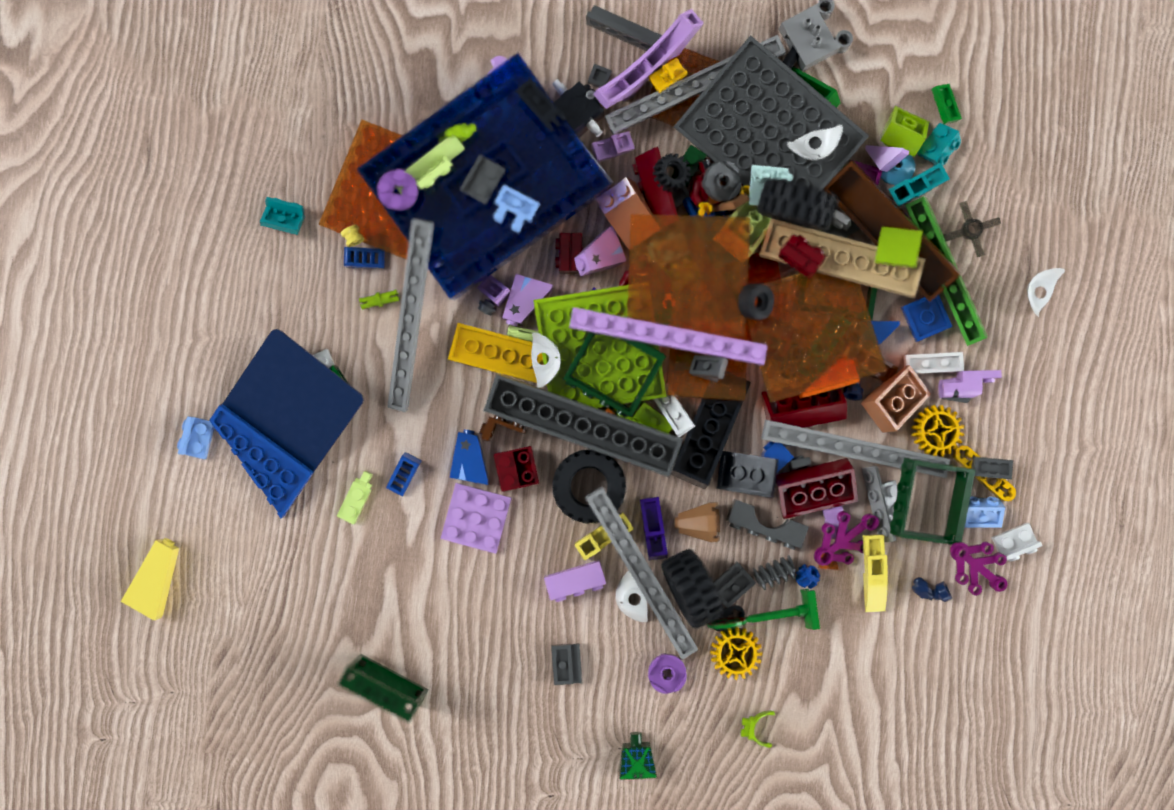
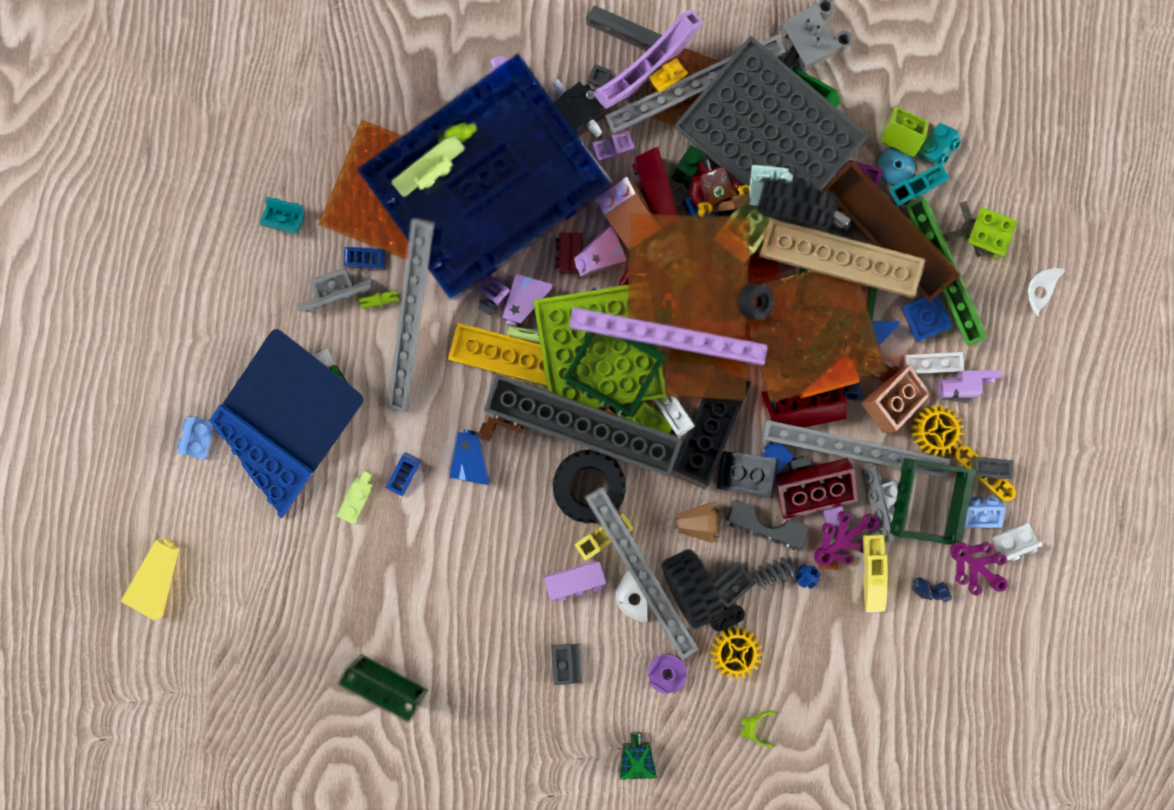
(332, 287): none -> light grey bracket
(352, 235): light yellow wheel -> none
(386, 188): medium lavender plate -> none
(476, 518): lavender plate -> none
(482, 179): dark grey plate -> none
(516, 468): dark red slope -> none
(517, 204): light blue plate -> none
(540, 104): black hinge -> none
(546, 372): white piece -> none
(653, 528): dark purple slope -> none
(680, 168): black tyre -> none
(708, 367): dark grey slope -> none
(732, 180): dark grey plate -> none
(802, 256): dark red brick -> none
(807, 609): green piece -> none
(829, 141): white piece -> none
(886, 157): lavender slope -> none
(898, 247): lime slope -> none
(946, 103): green plate -> none
(992, 232): none -> lime bracket

